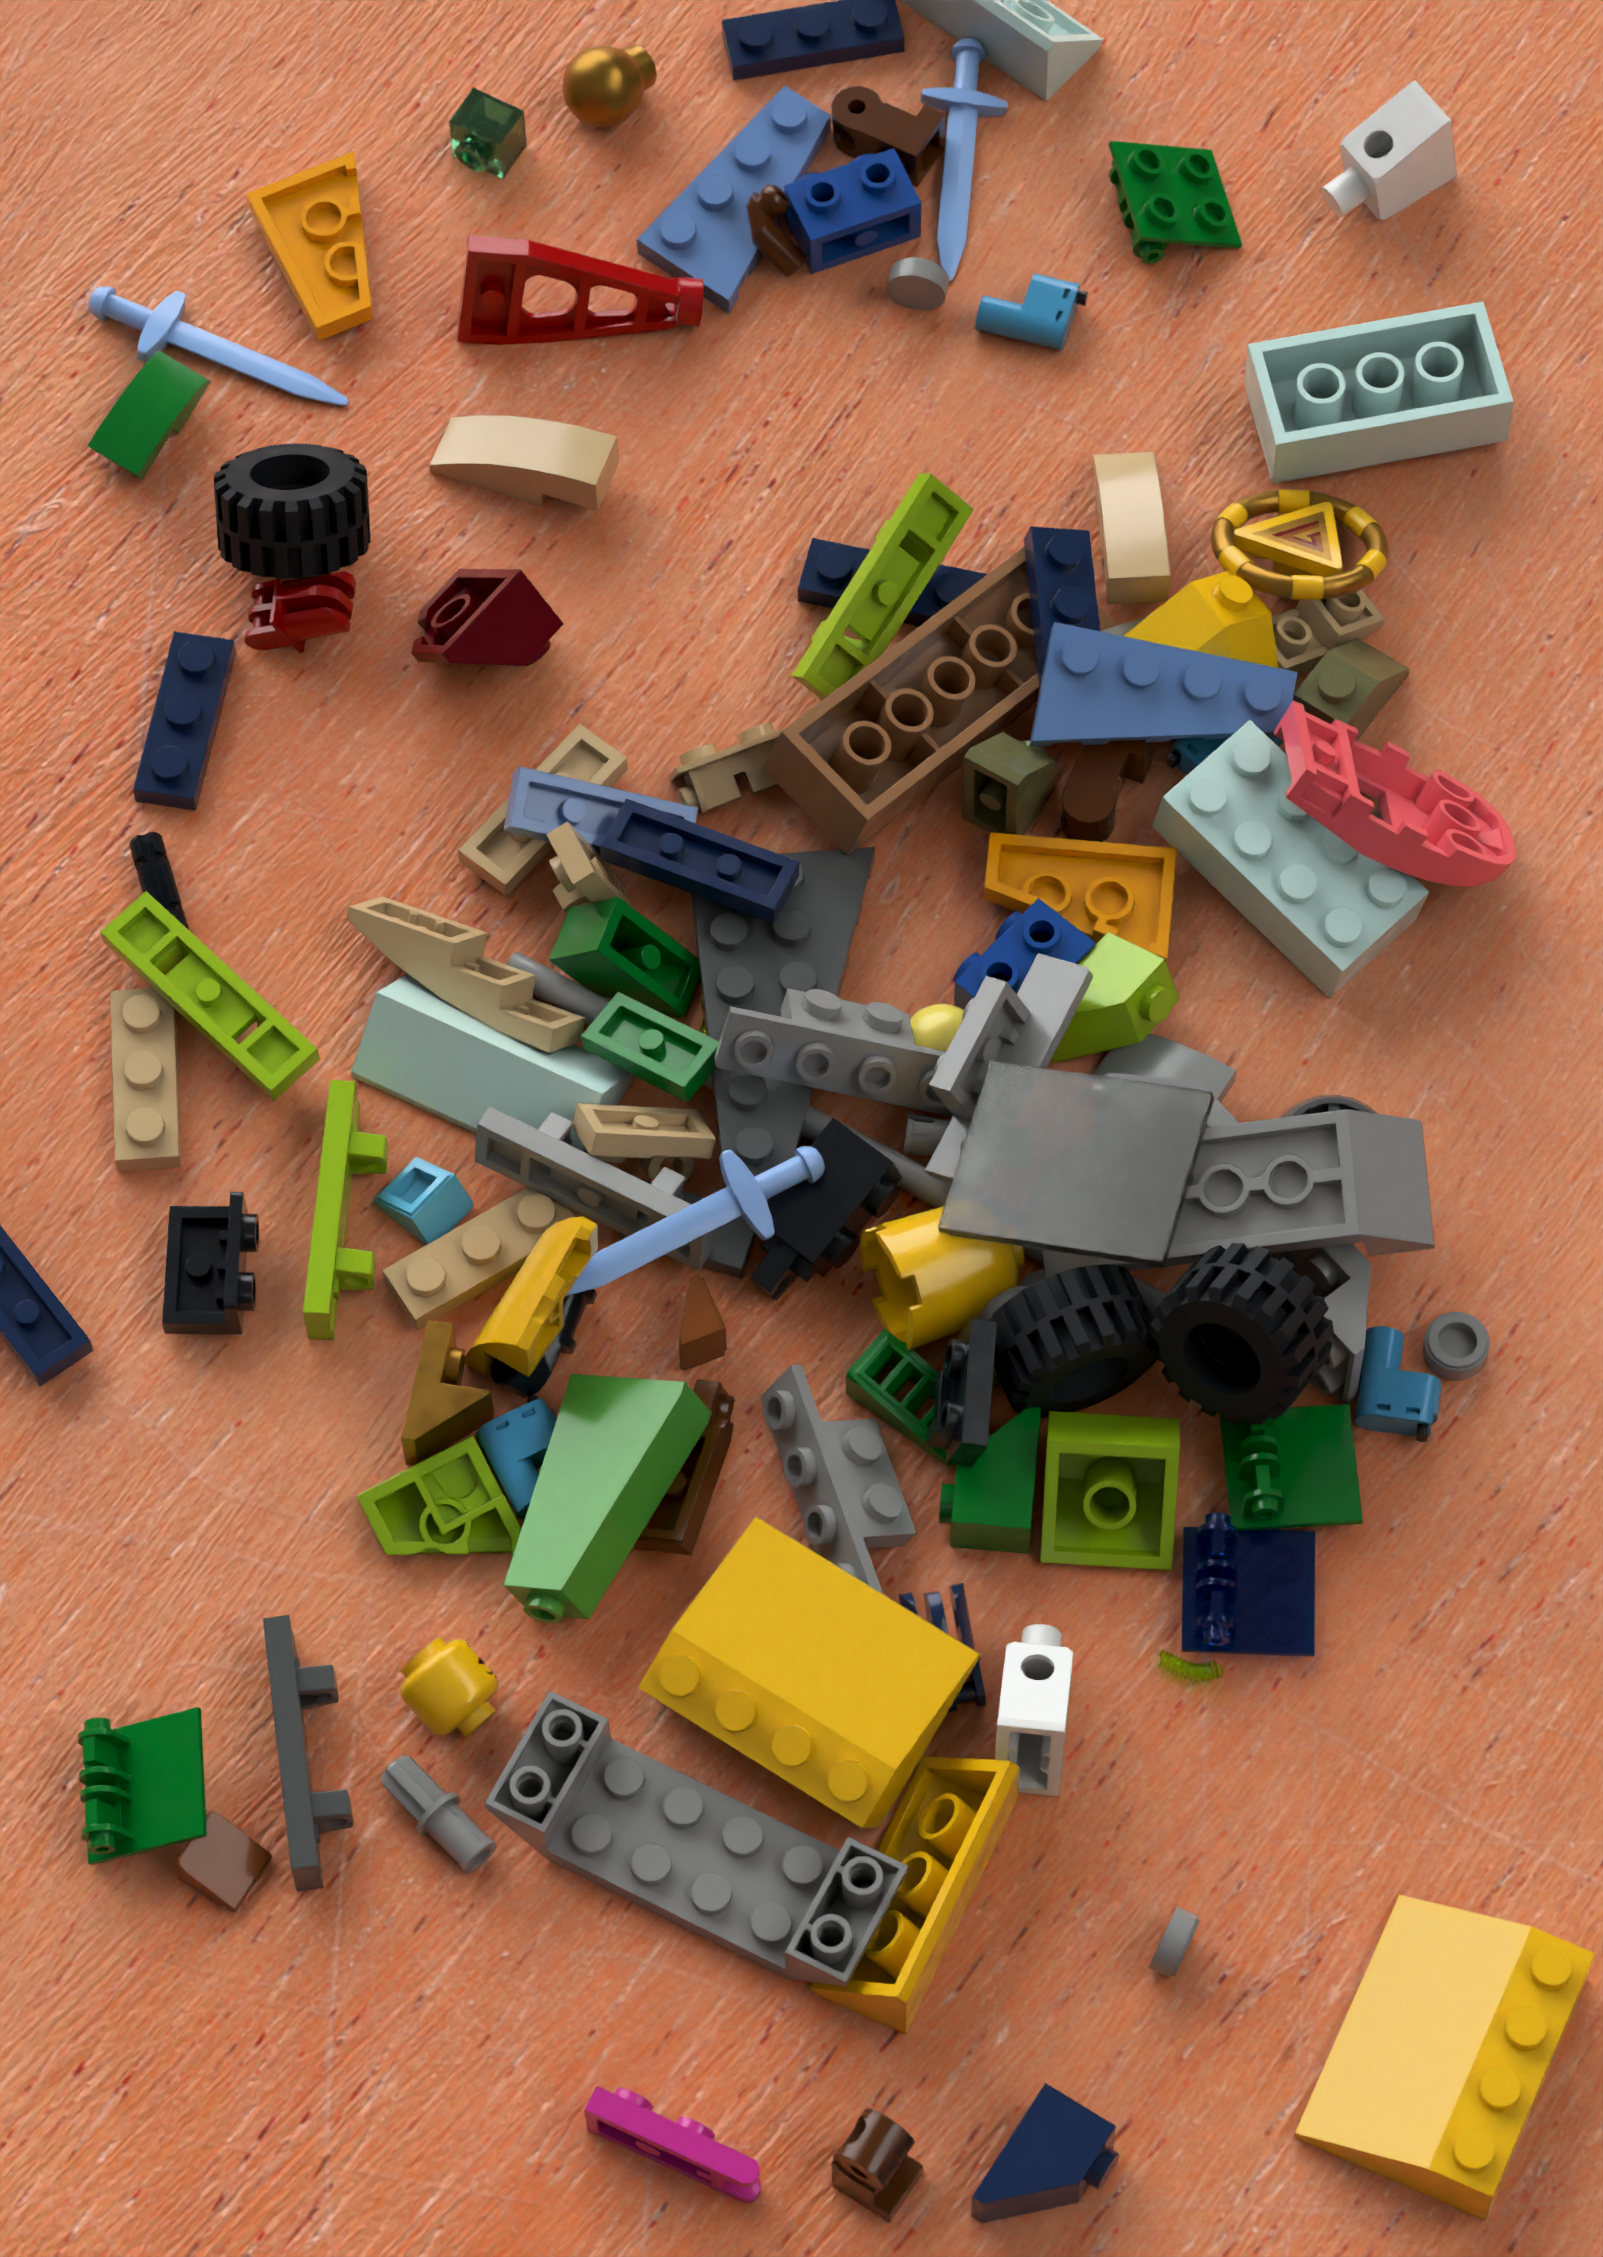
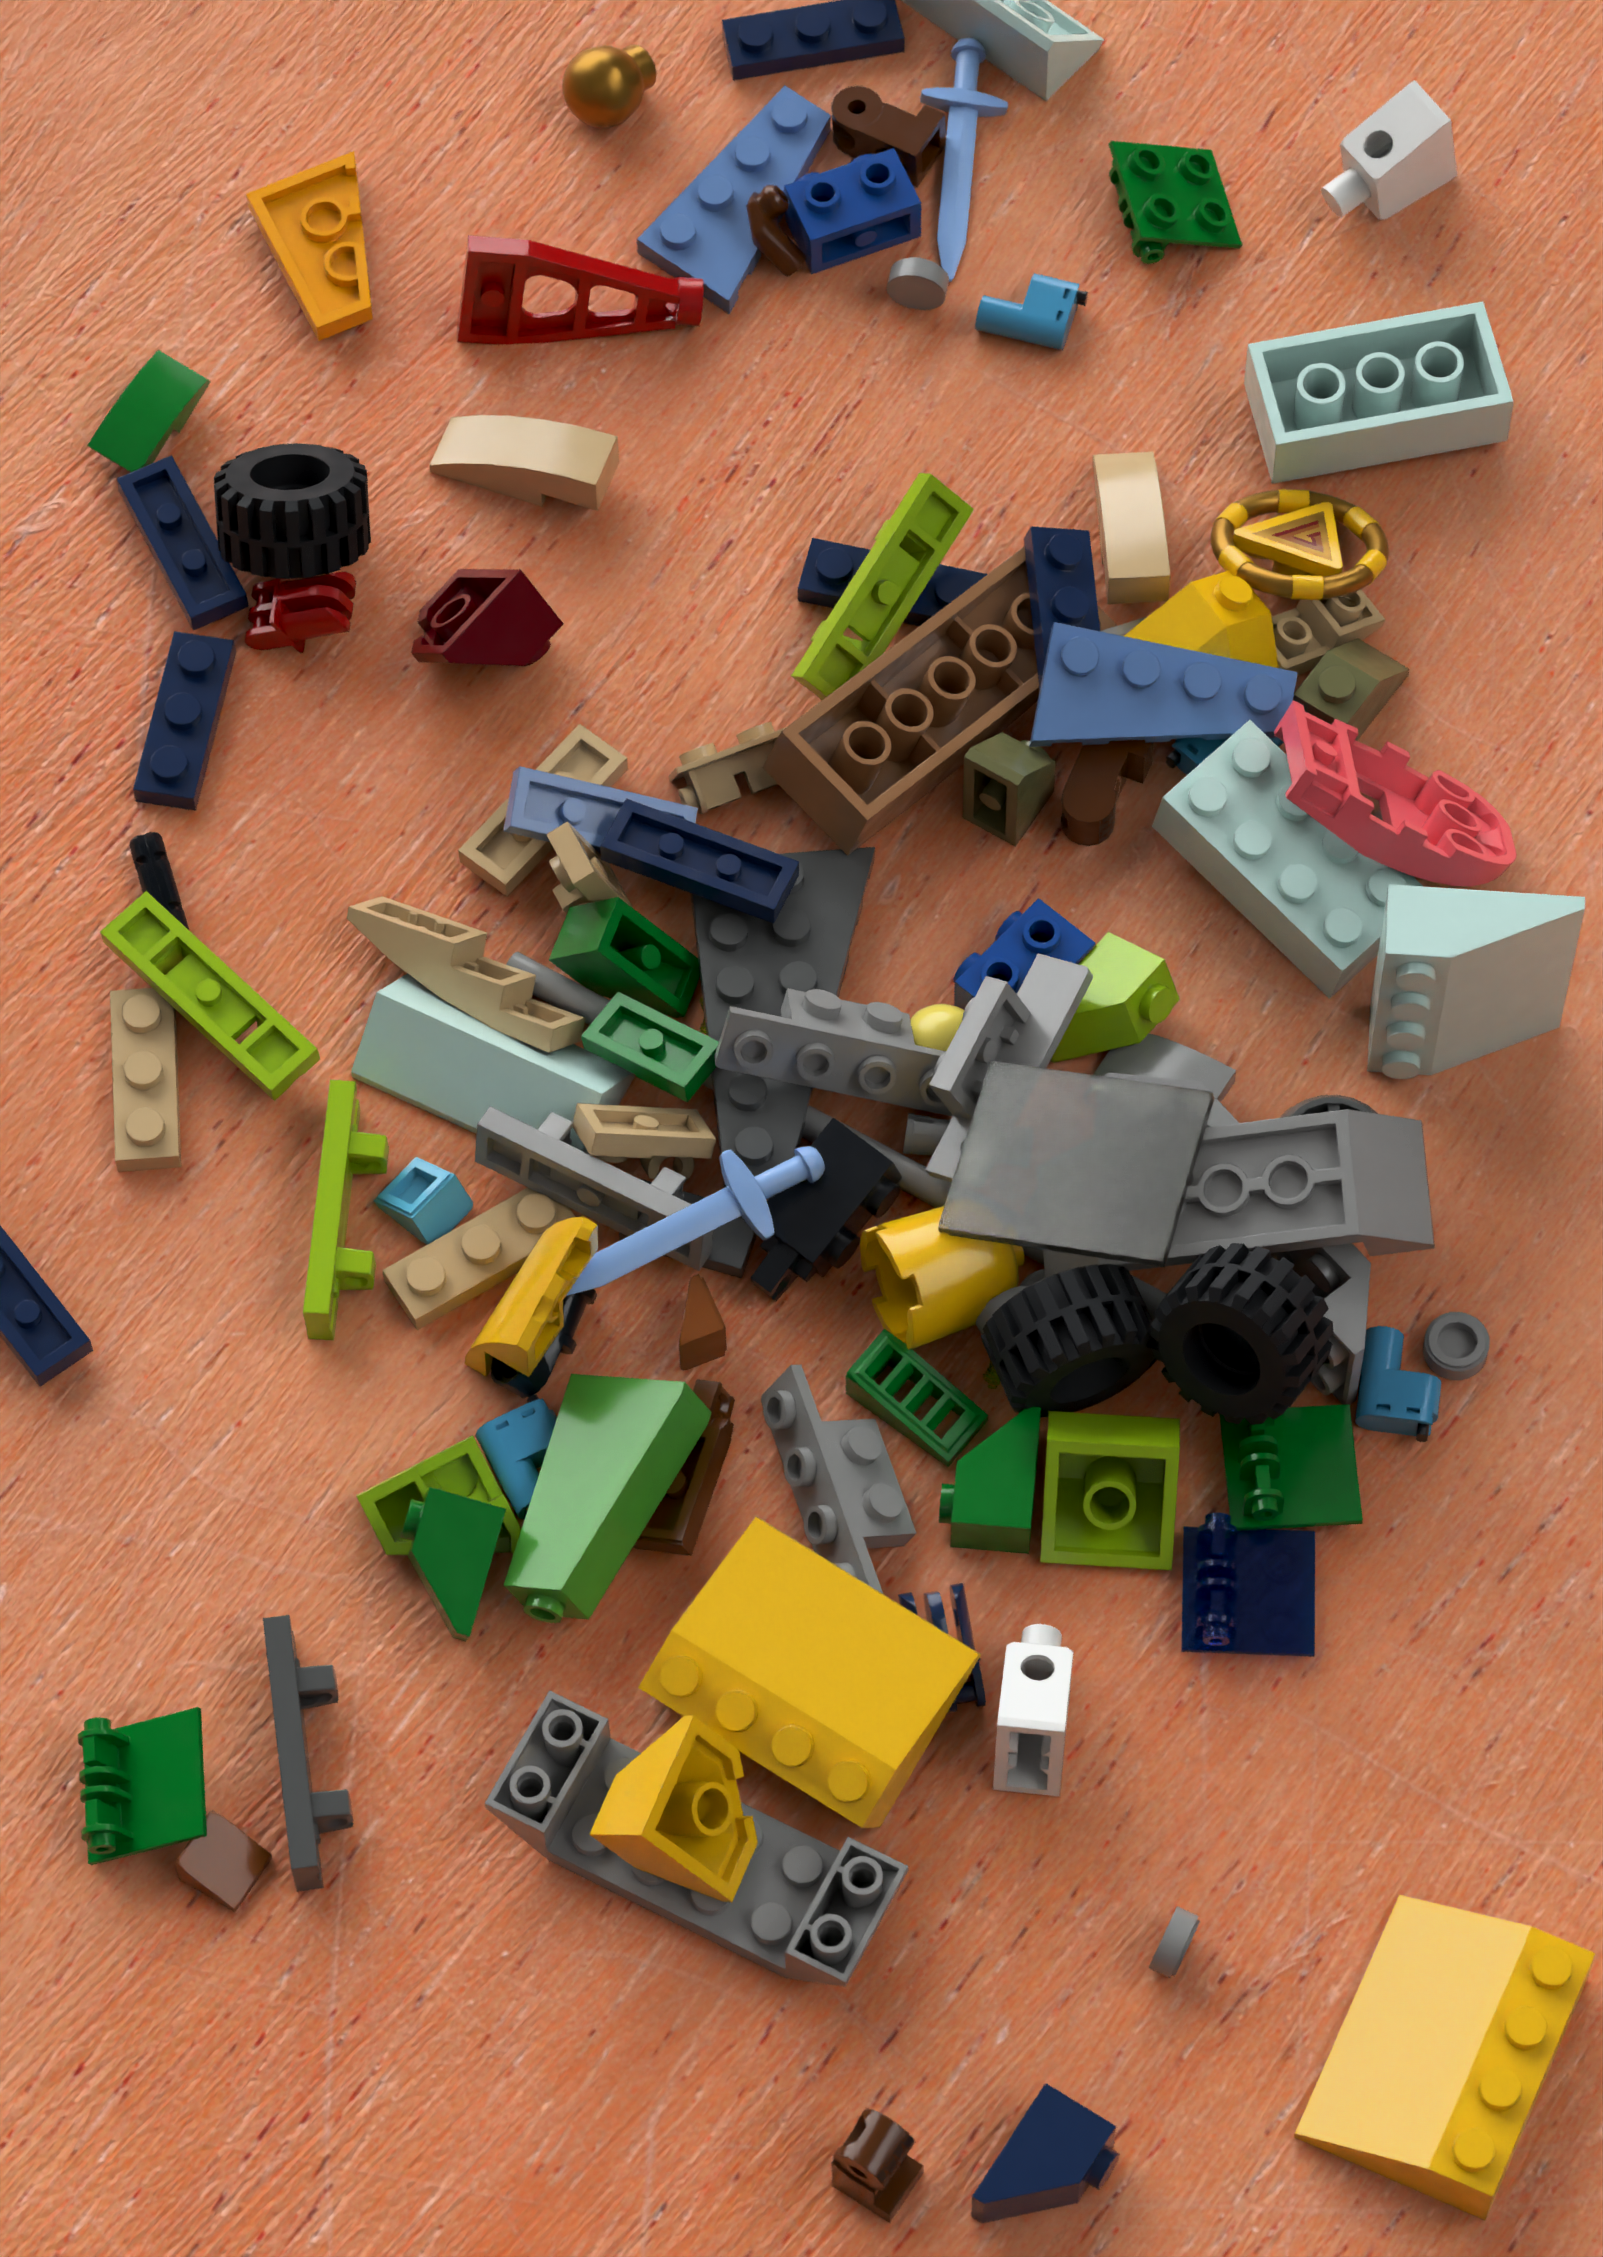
(165, 327): light blue sword -> none
(182, 542): none -> dark blue plate
(207, 1268): black bracket -> none
(437, 1813): light grey axle -> none
(438, 1407): pearl gold slope -> none
(449, 1687): yellow head -> none
(453, 1552): none -> green slope
(487, 133): clear green plate -> none
(678, 2145): dark pink hinge -> none
(681, 1812): none -> yellow slope
(946, 1838): yellow slope -> none
(964, 1394): black plate -> none
(1087, 883): light orange wing -> none
(1196, 1669): clear neon green leg -> none
(1467, 974): none -> light aqua slope

